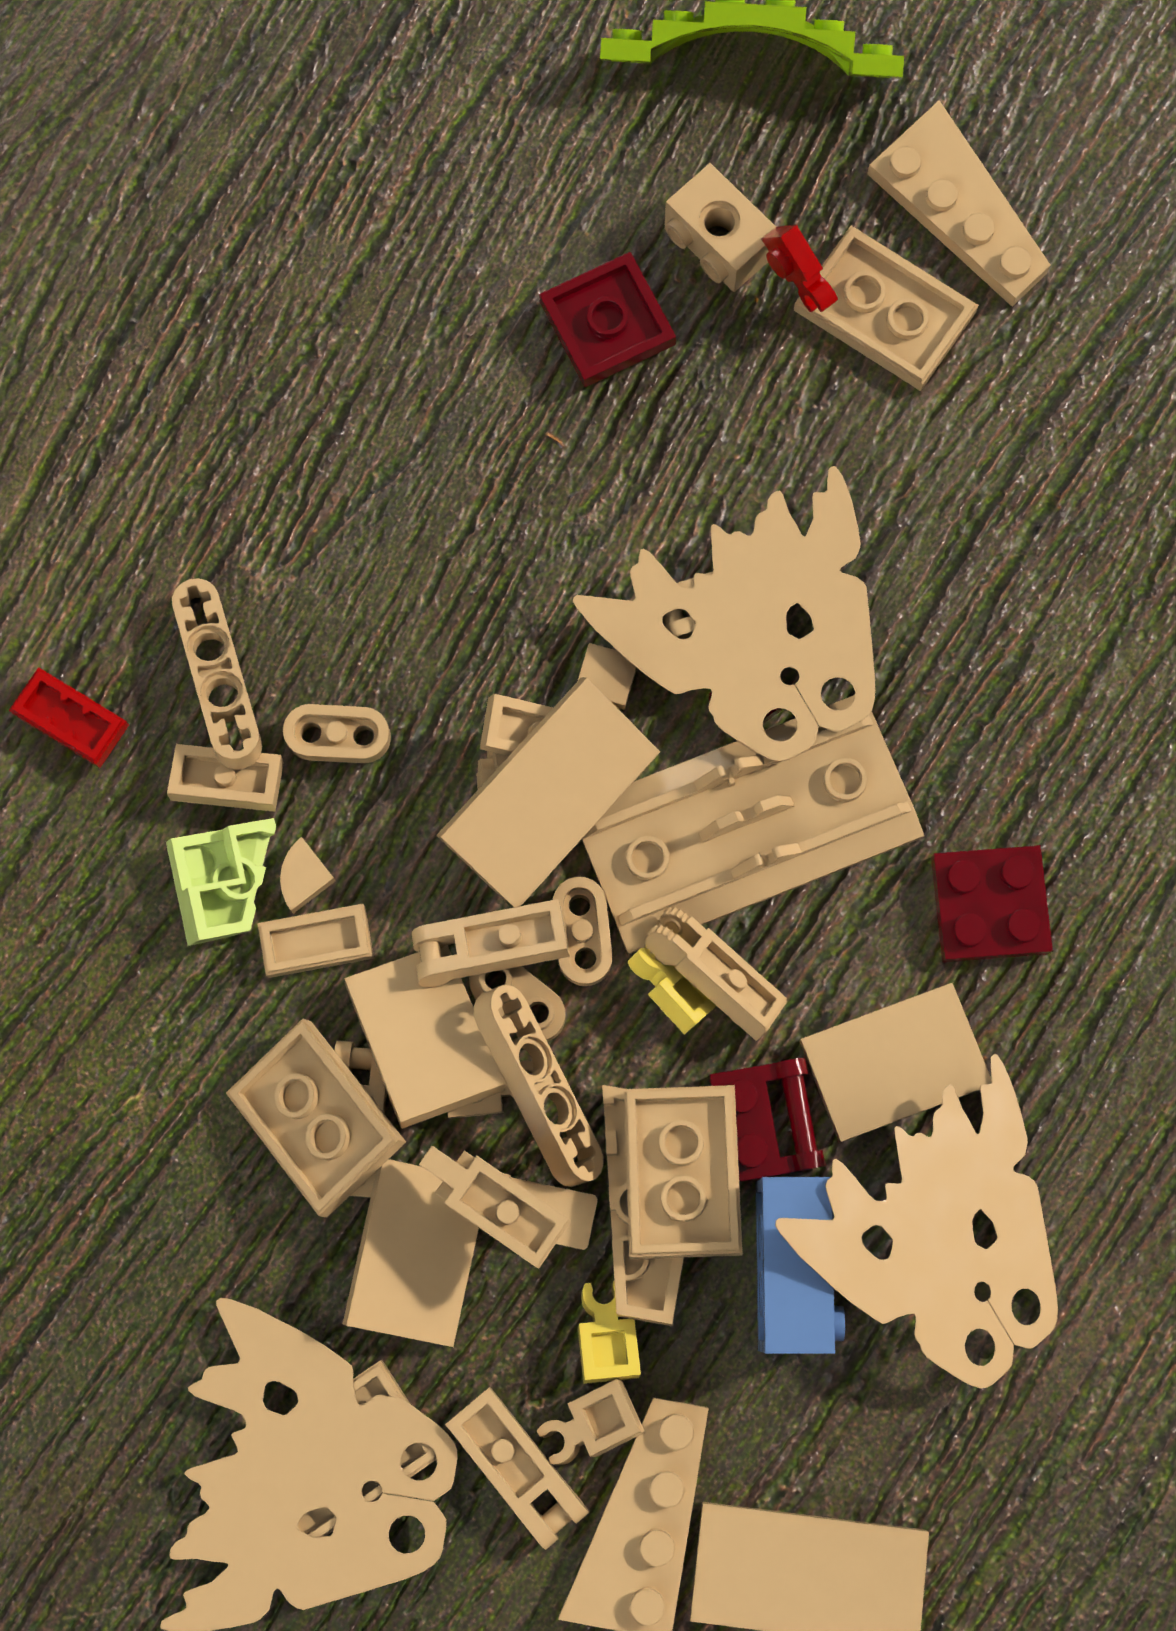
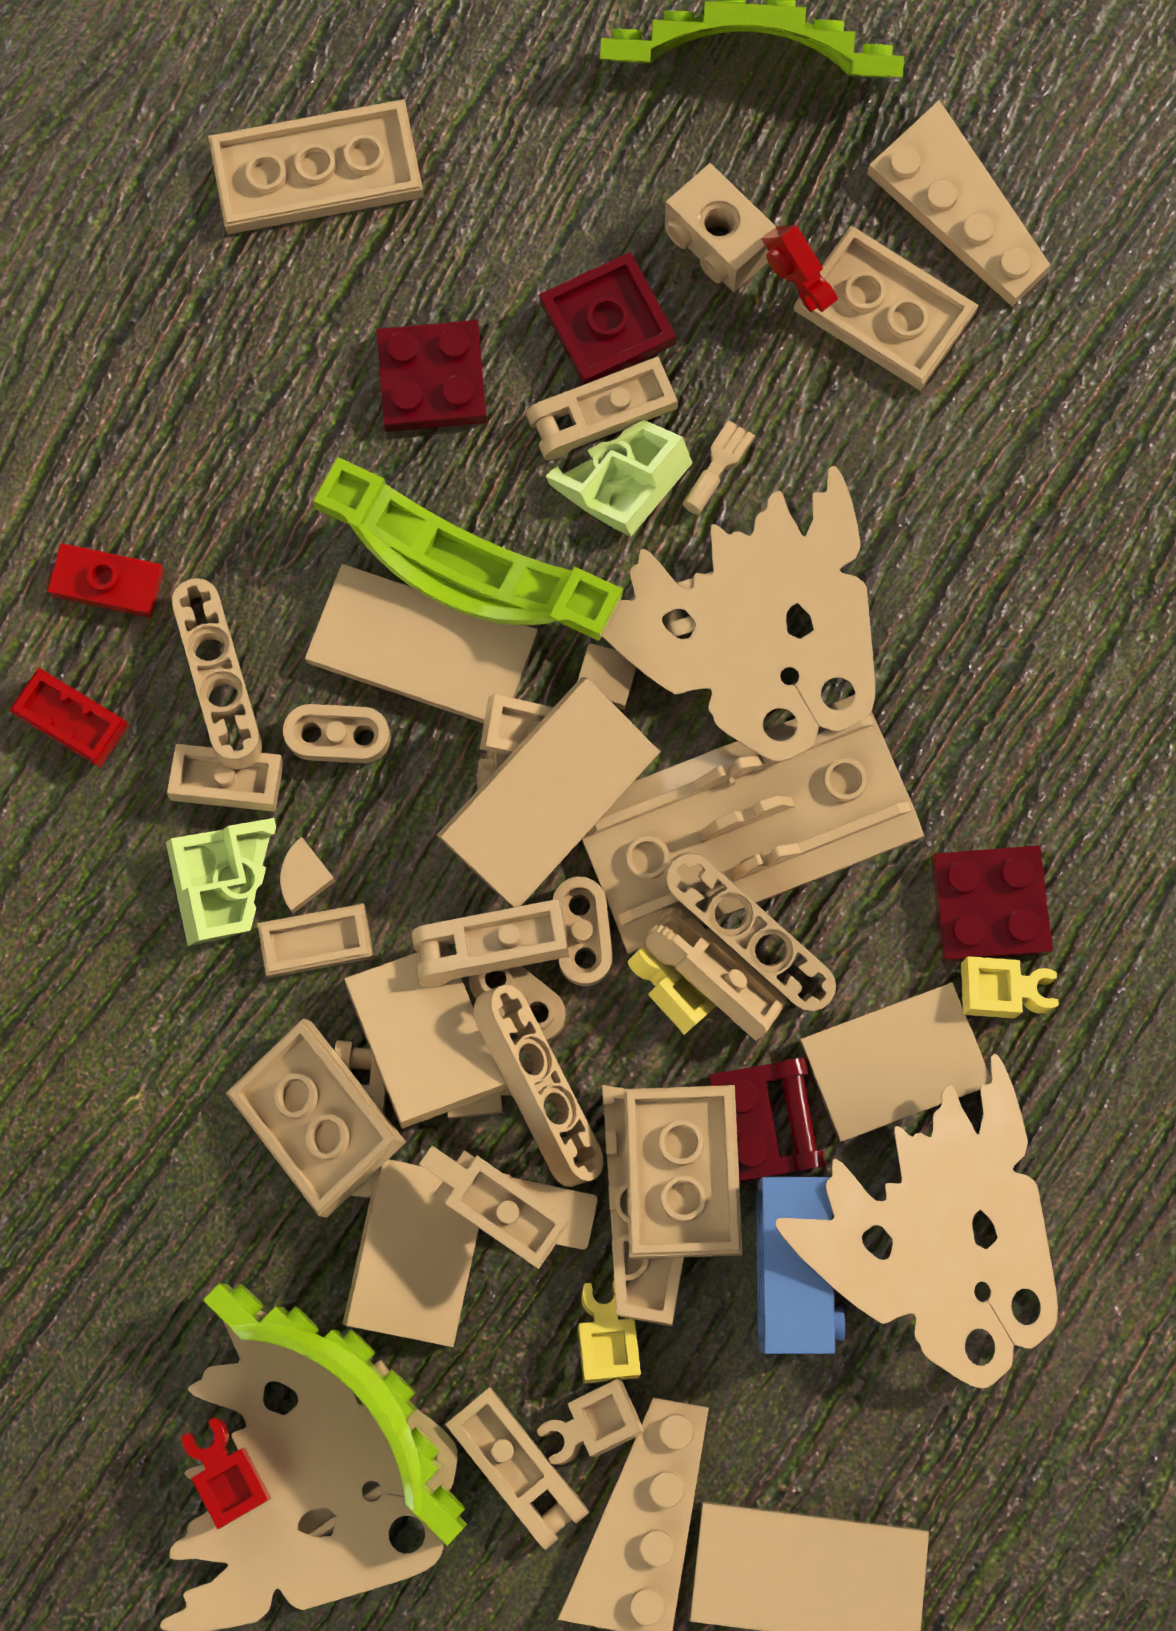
(106, 580): none -> red plate
(229, 1482): none -> red plate
(315, 166): none -> tan tile
(383, 1396): none -> lime piece
(417, 646): none -> tan tile
(431, 376): none -> dark red plate
(460, 566): none -> lime piece
(602, 407): none -> tan plate
(626, 475): none -> yellowish green slope
(725, 454): none -> tan piece
(753, 927): none -> tan beam
(998, 989): none -> light yellow plate

